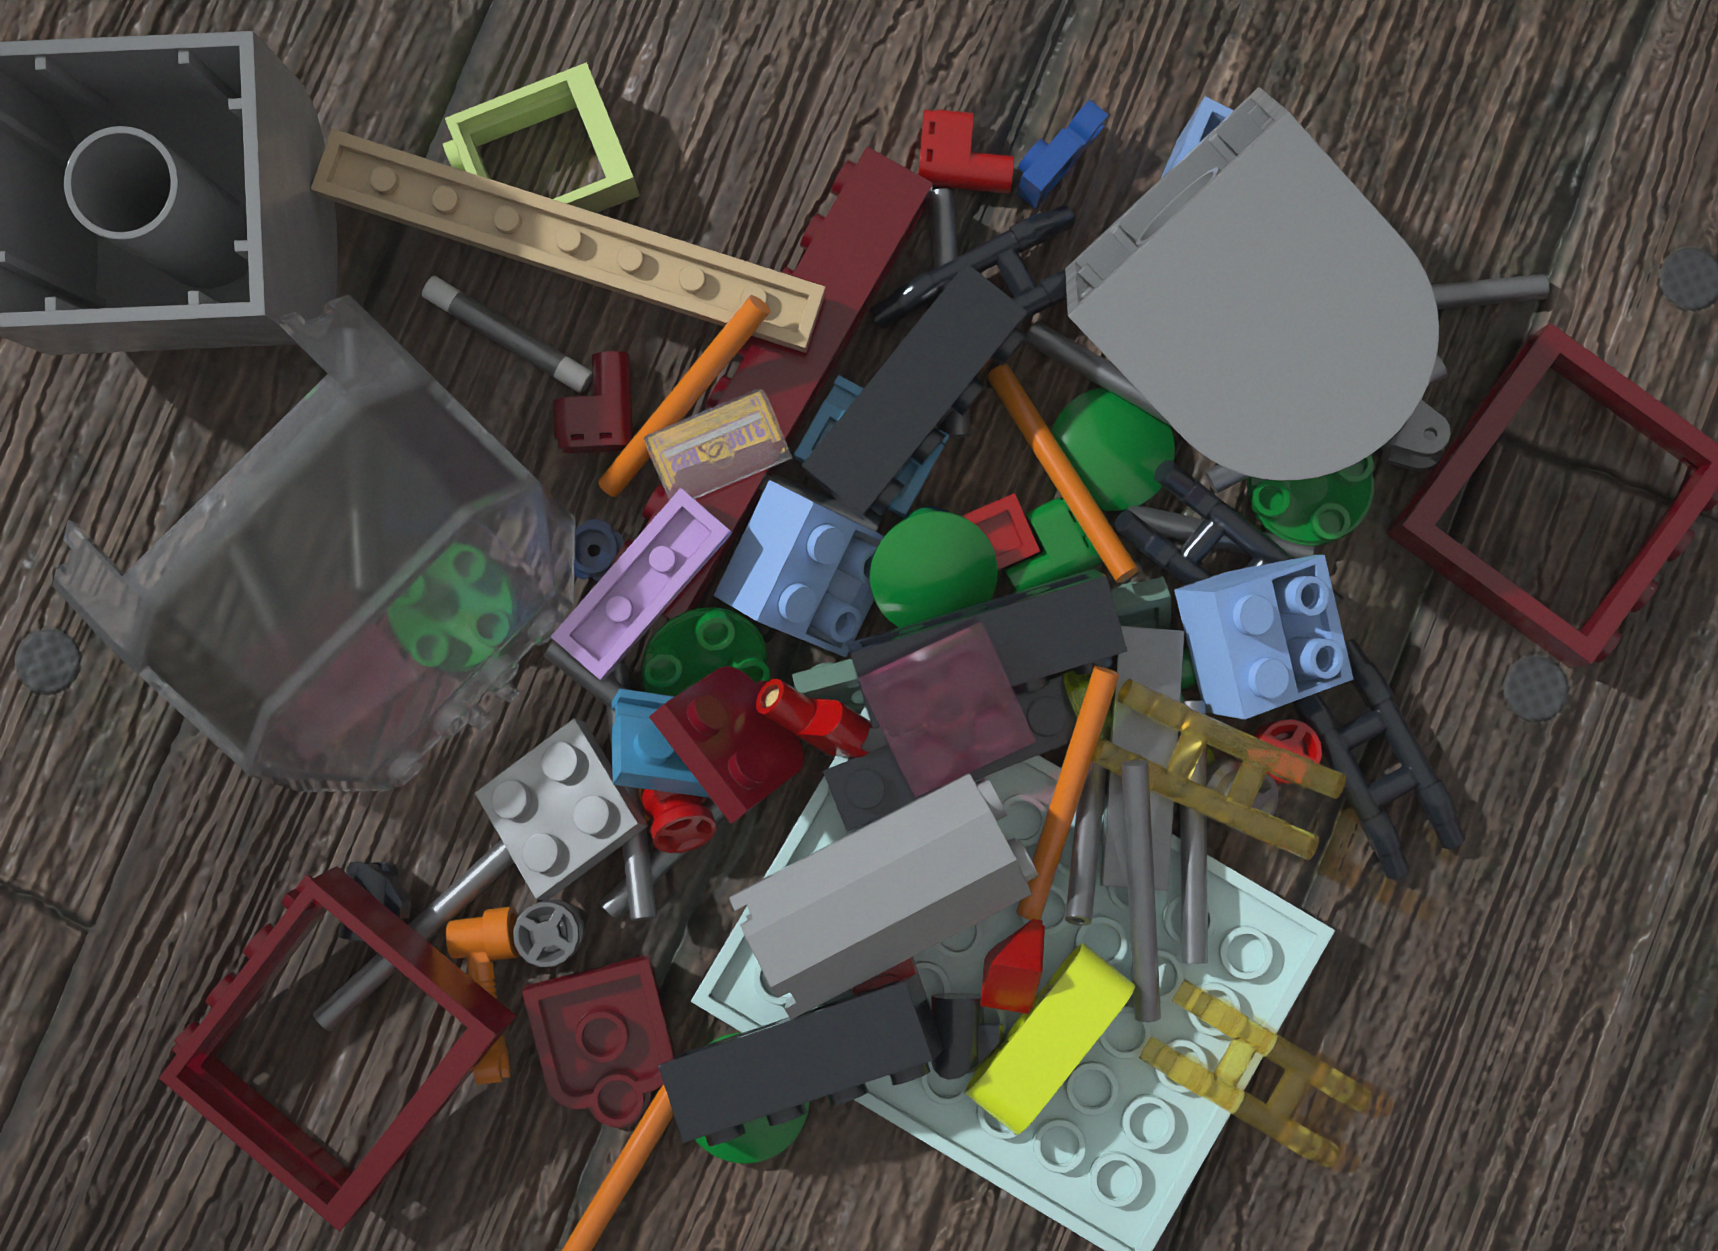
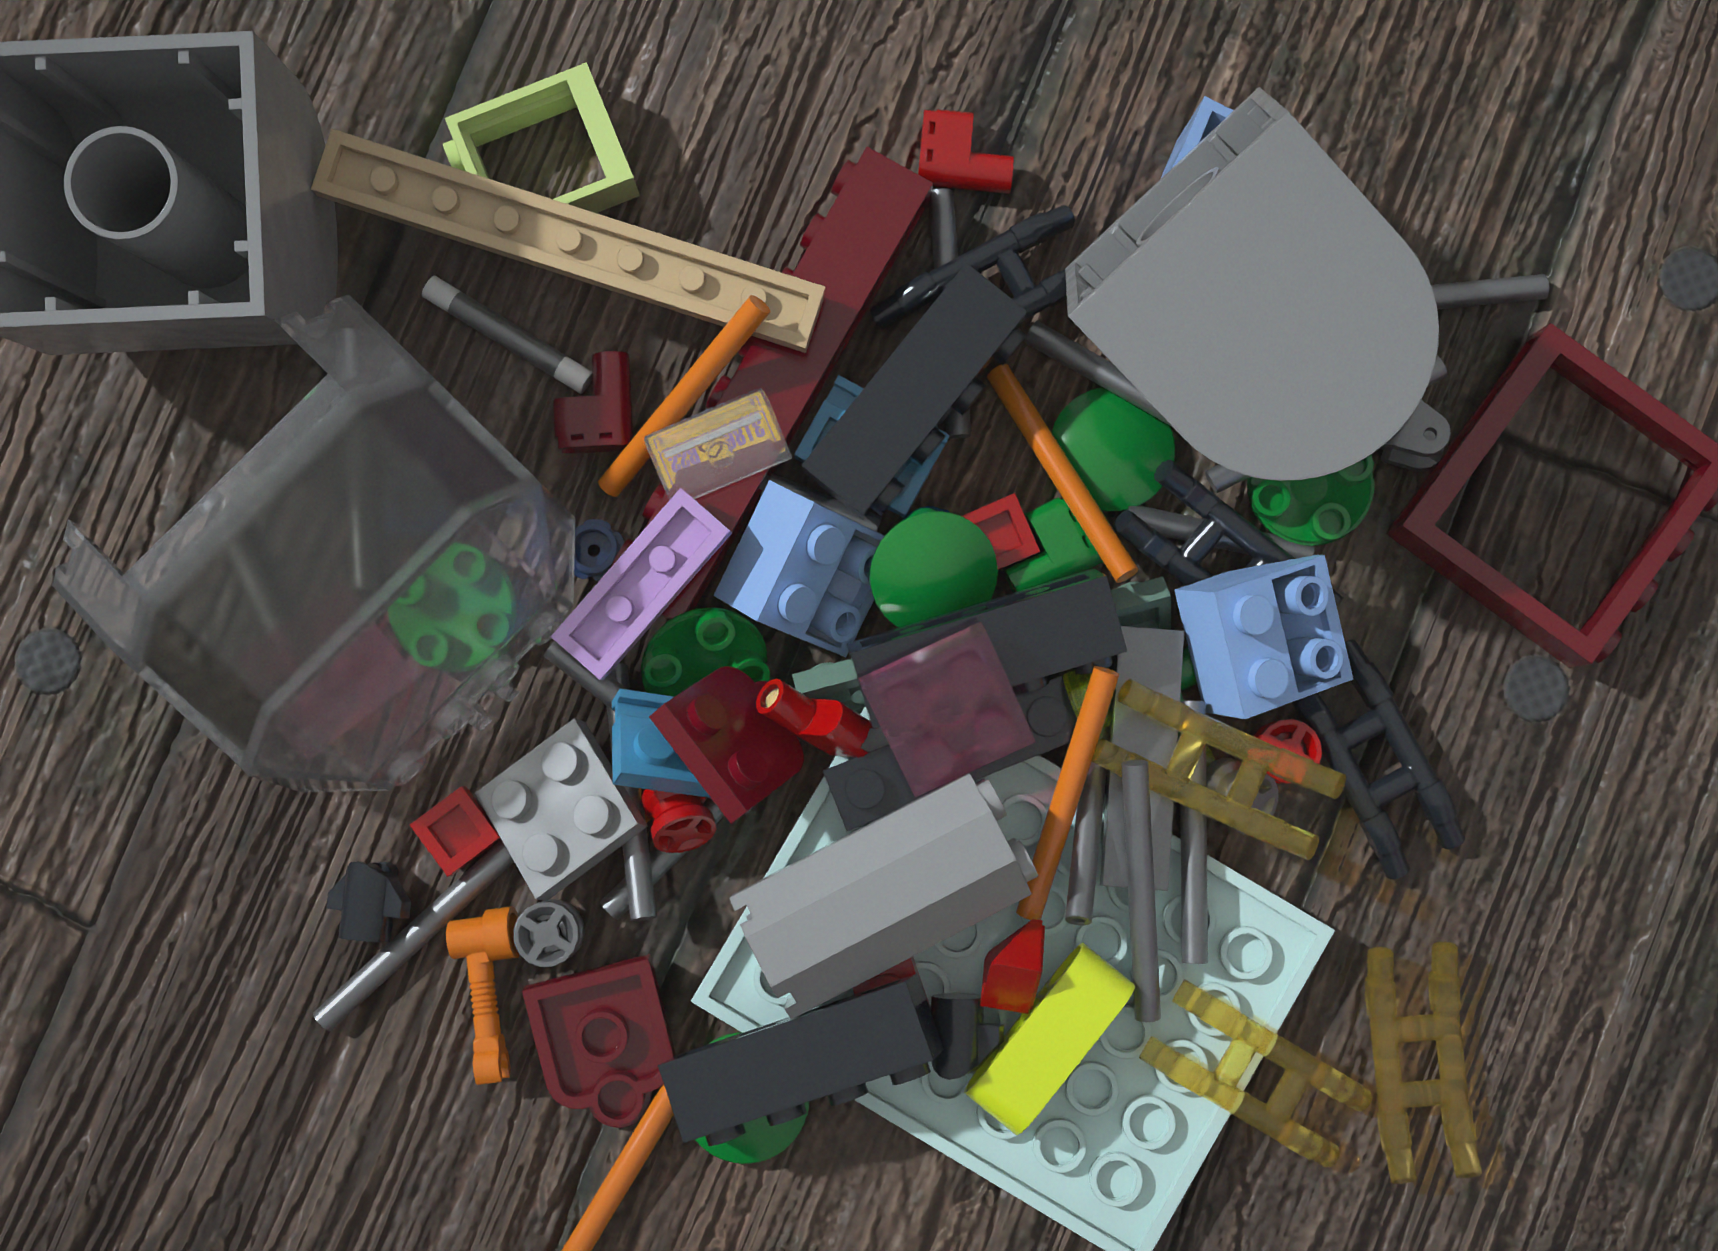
(262, 1128): dark red window -> none
(456, 831): none -> red plate
(1049, 163): blue plate -> none
(1448, 1090): none -> clear yellow piece

